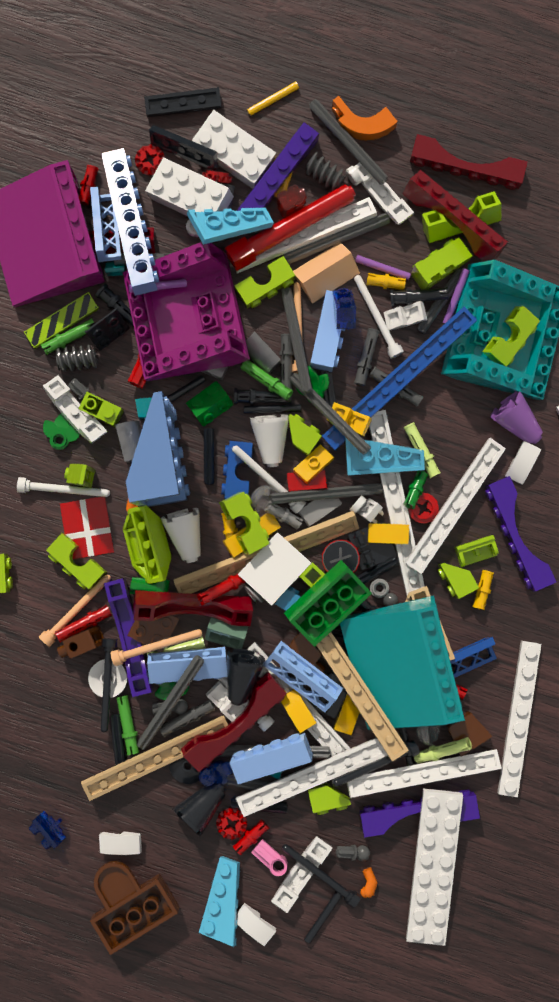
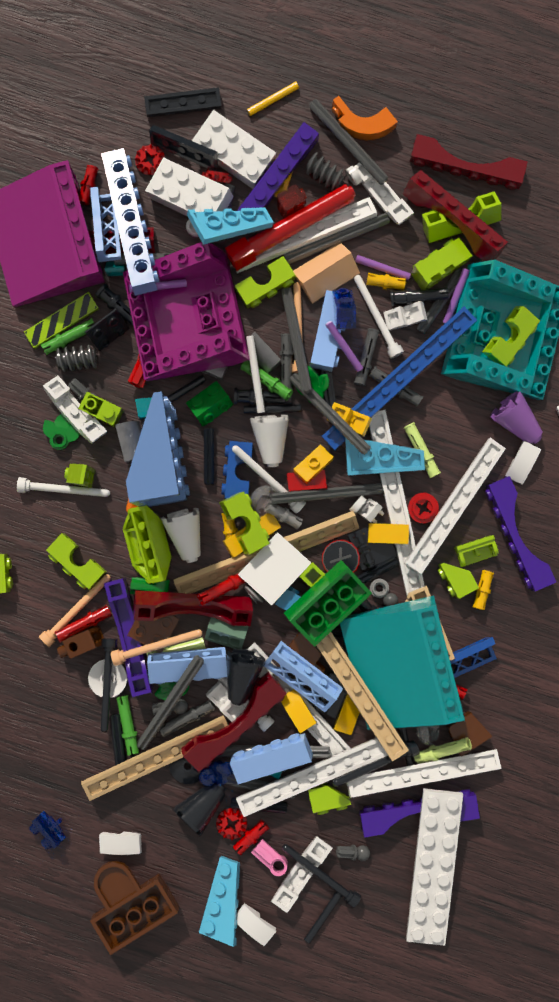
(87, 526): red sticker -> none
(255, 374): none -> white bar
(303, 436): lime slope -> none
(318, 509): light grey slope -> none
(344, 346): none -> medium lavender bar
(371, 884): orange arm -> none
(415, 489): green pin -> none
(519, 719): white plate -> none

